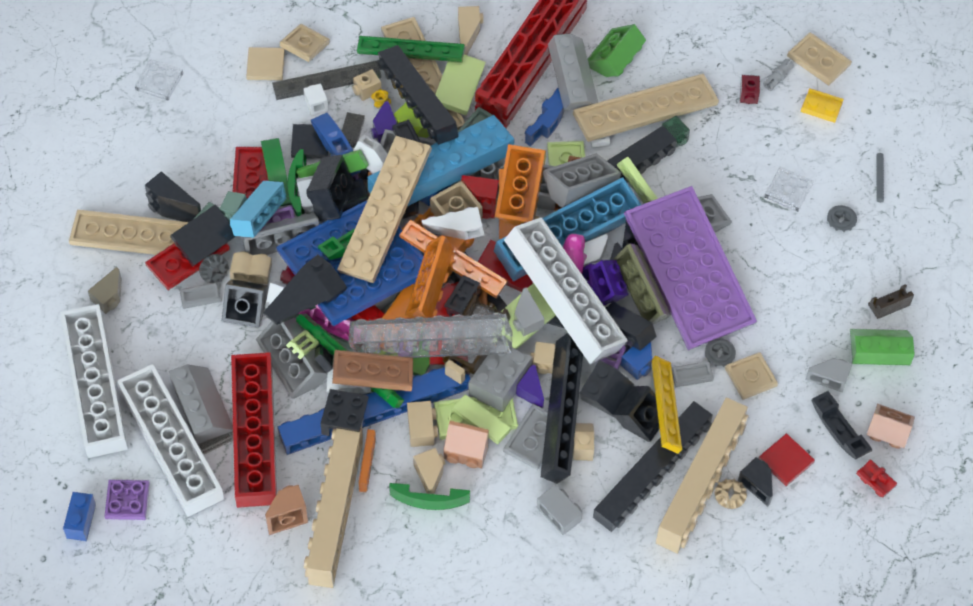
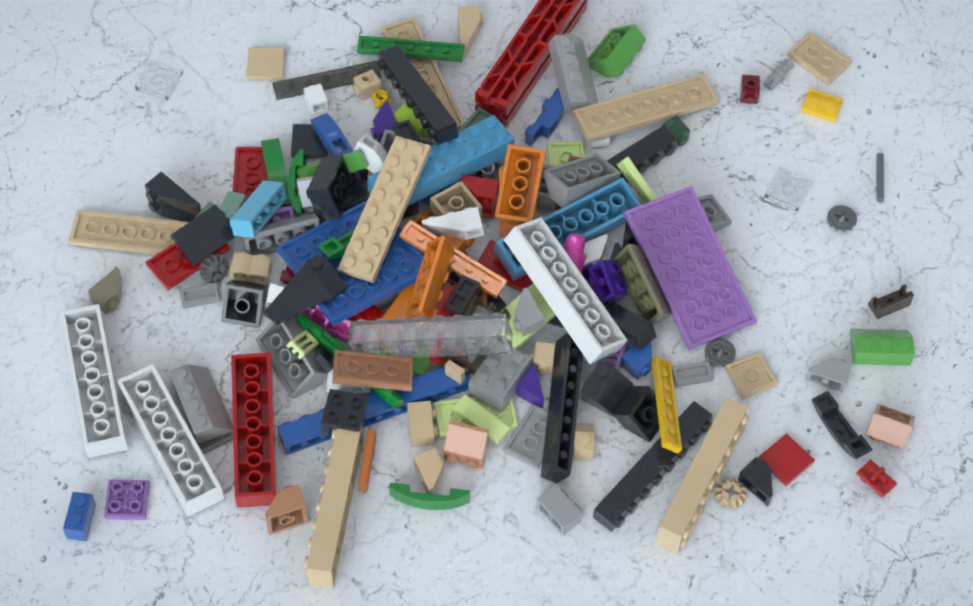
(304, 42): tan tile -> none
(352, 127): clear smoke tile -> none
(460, 84): yellowish green tile -> none

